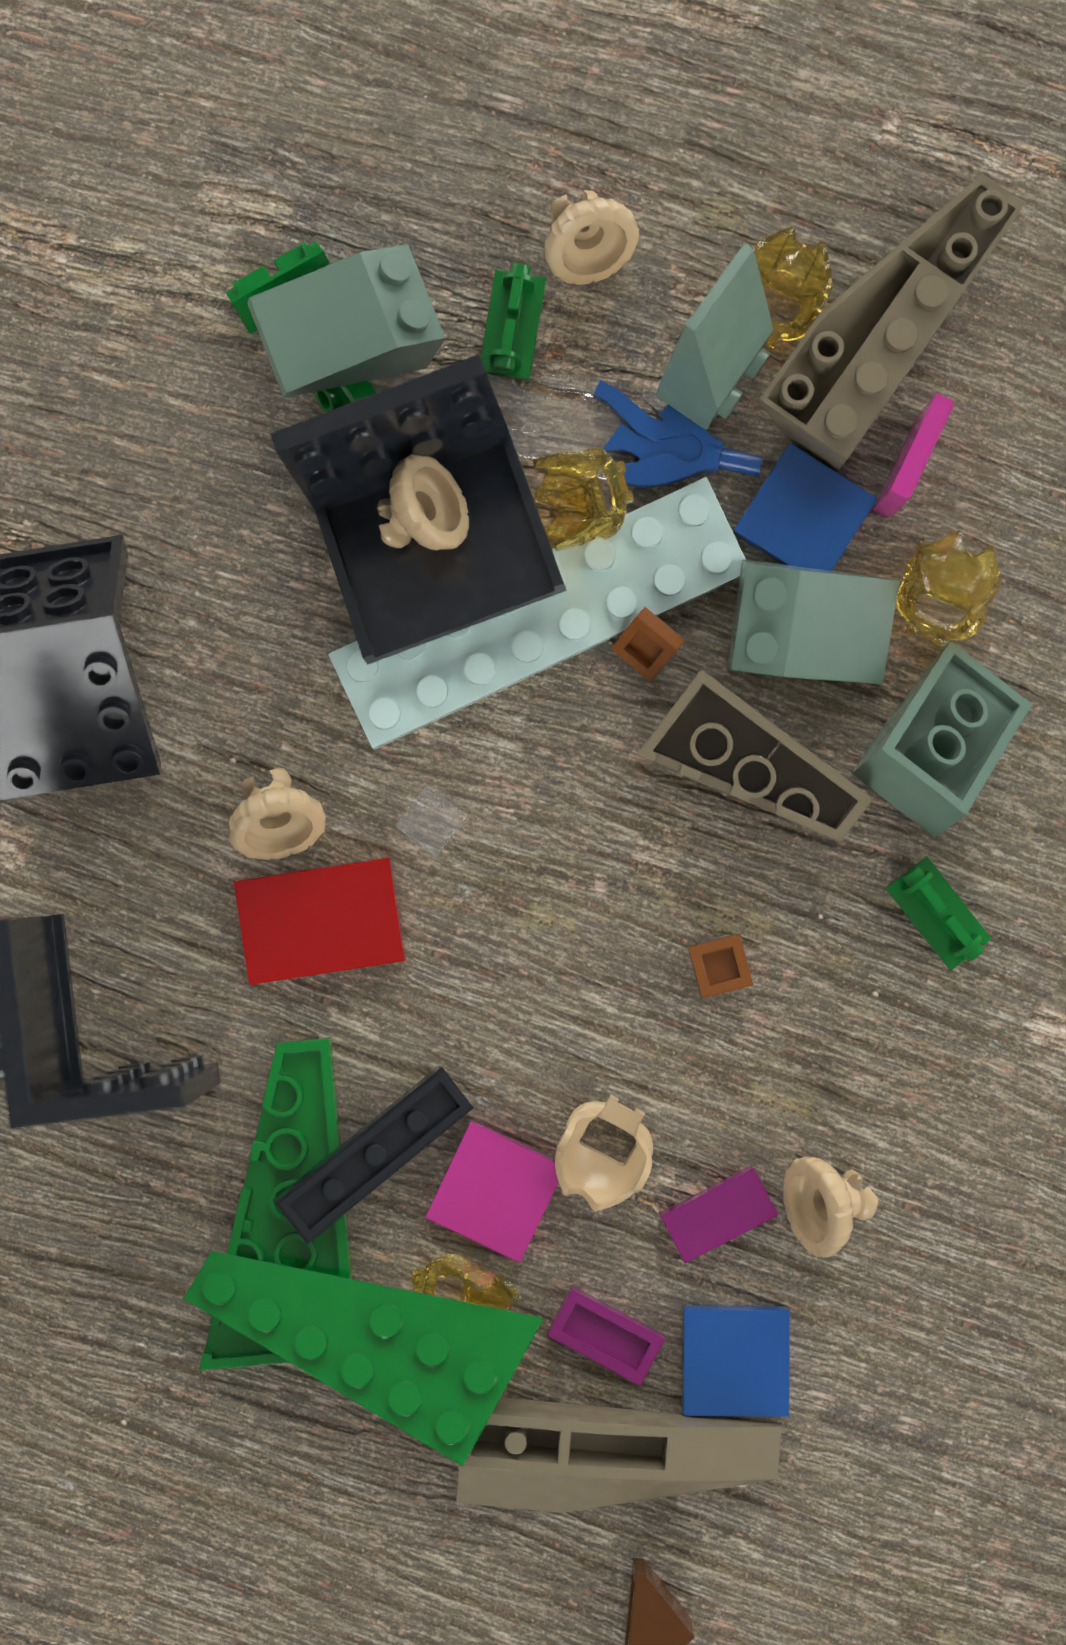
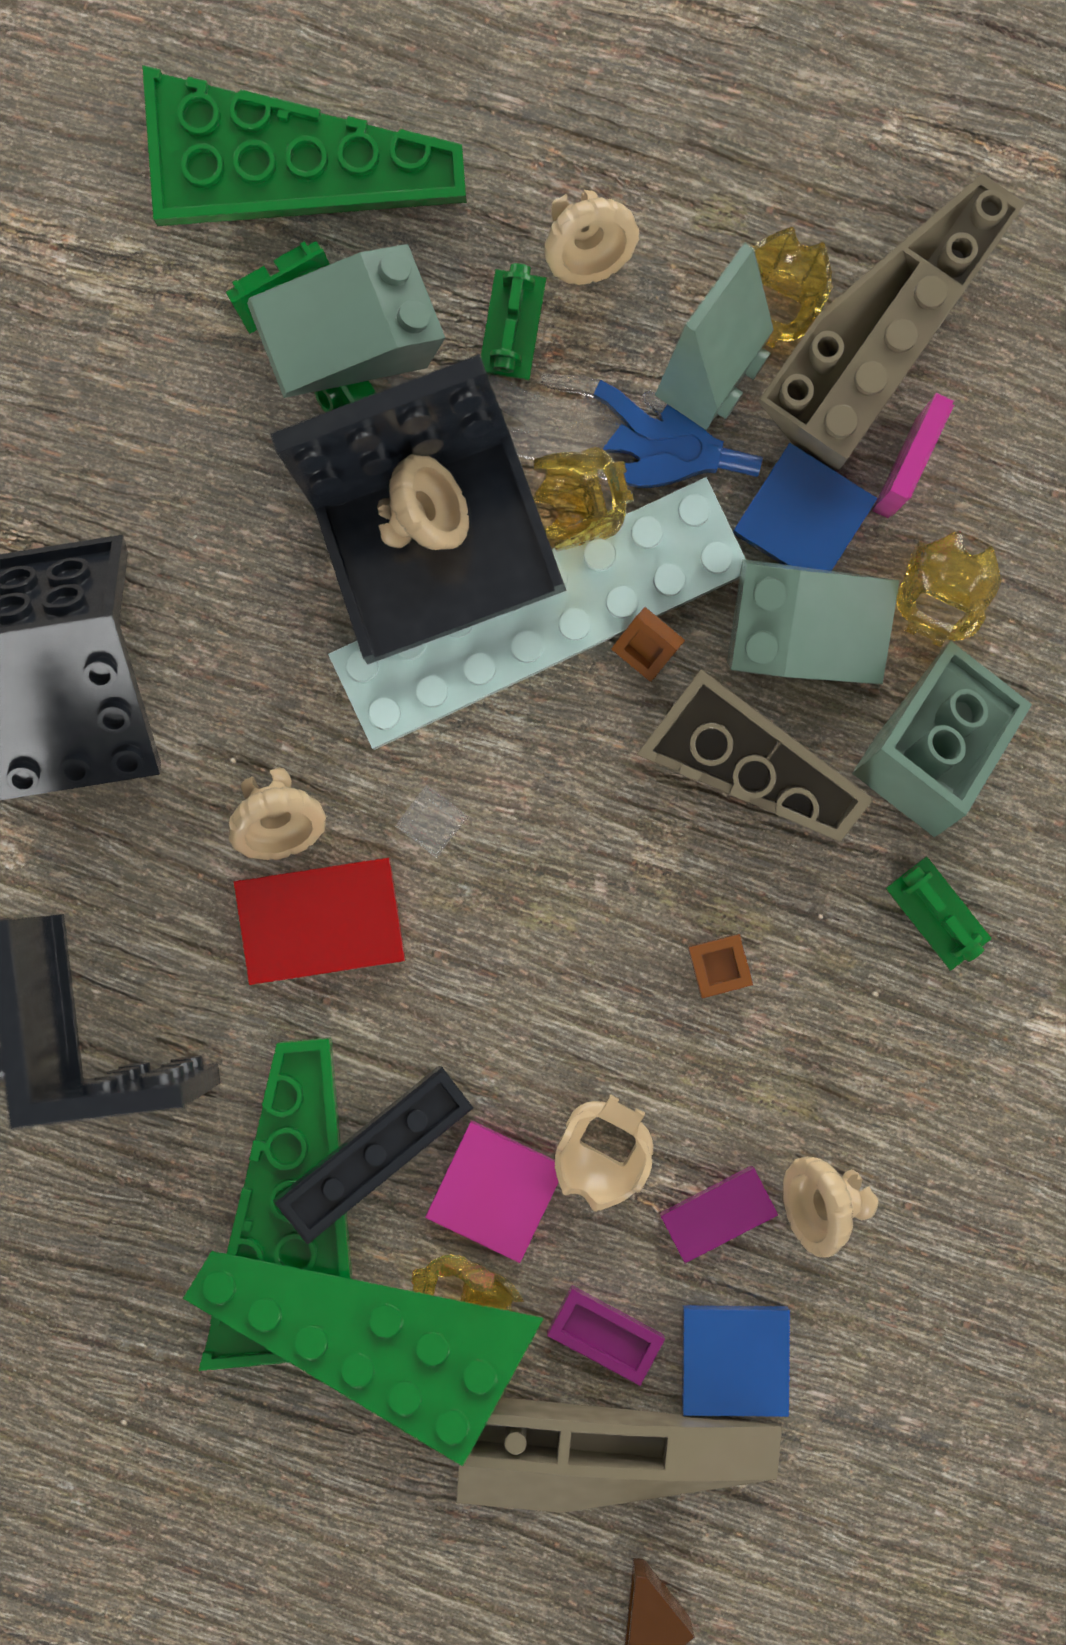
(267, 157): none -> green wing

